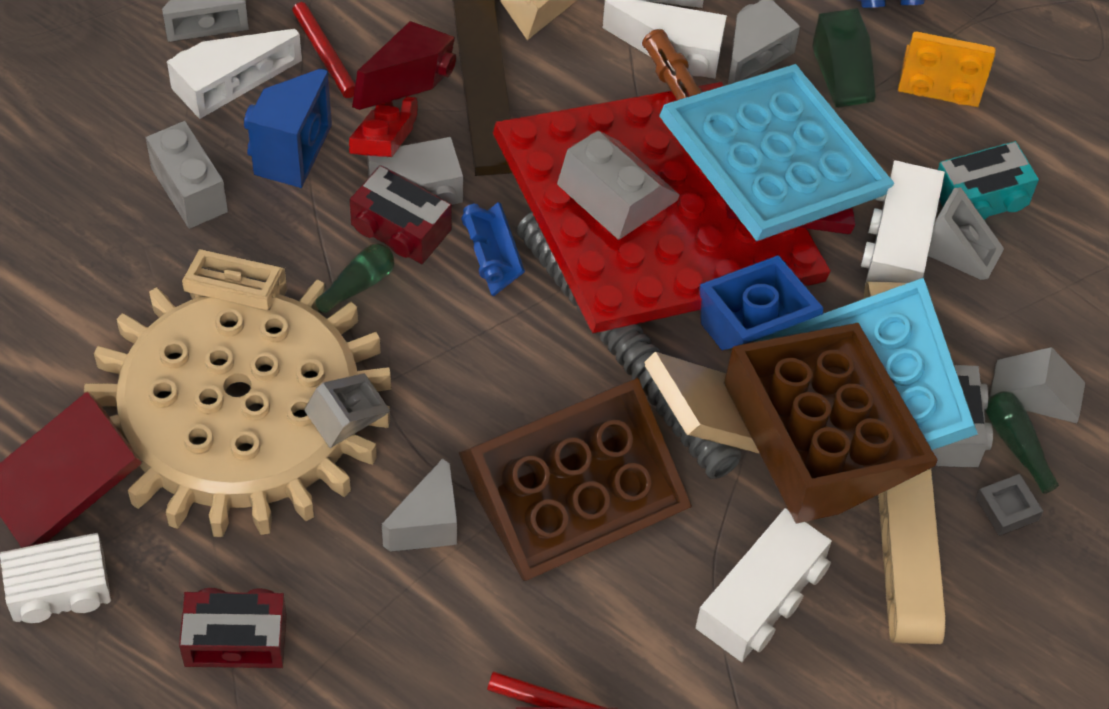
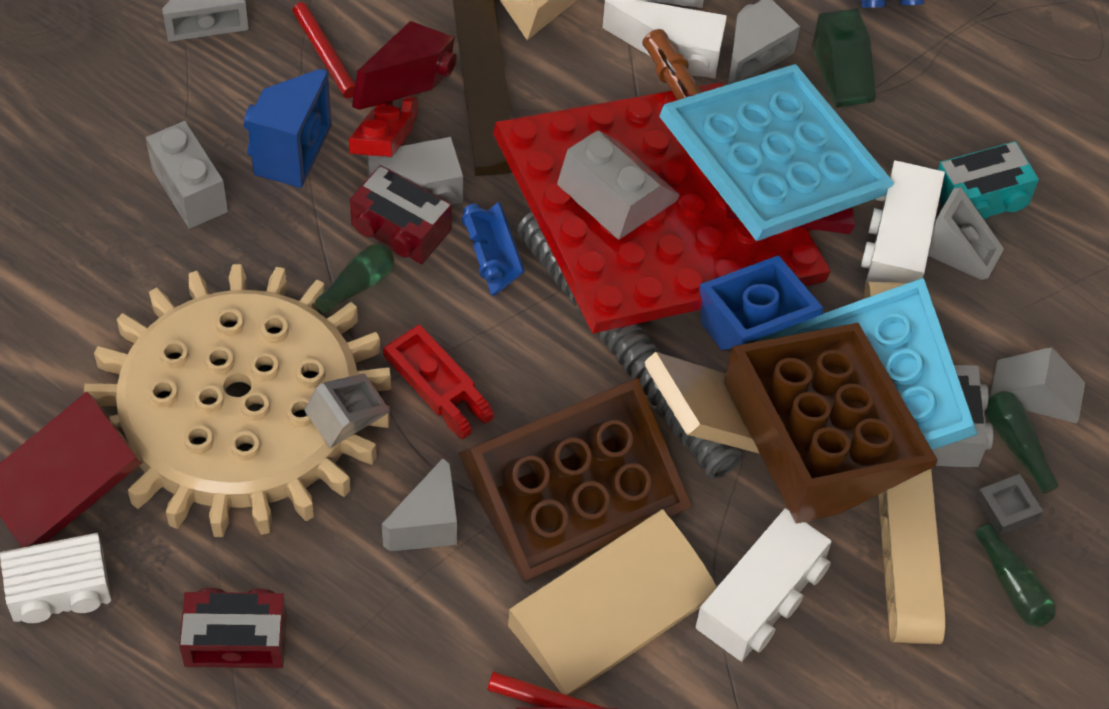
(229, 67): white slope -> none
(231, 285): tan tile -> none
(437, 379): none -> red hinge
(612, 603): none -> tan slope
(946, 69): light orange bracket -> none
(1020, 584): none -> clear green piece

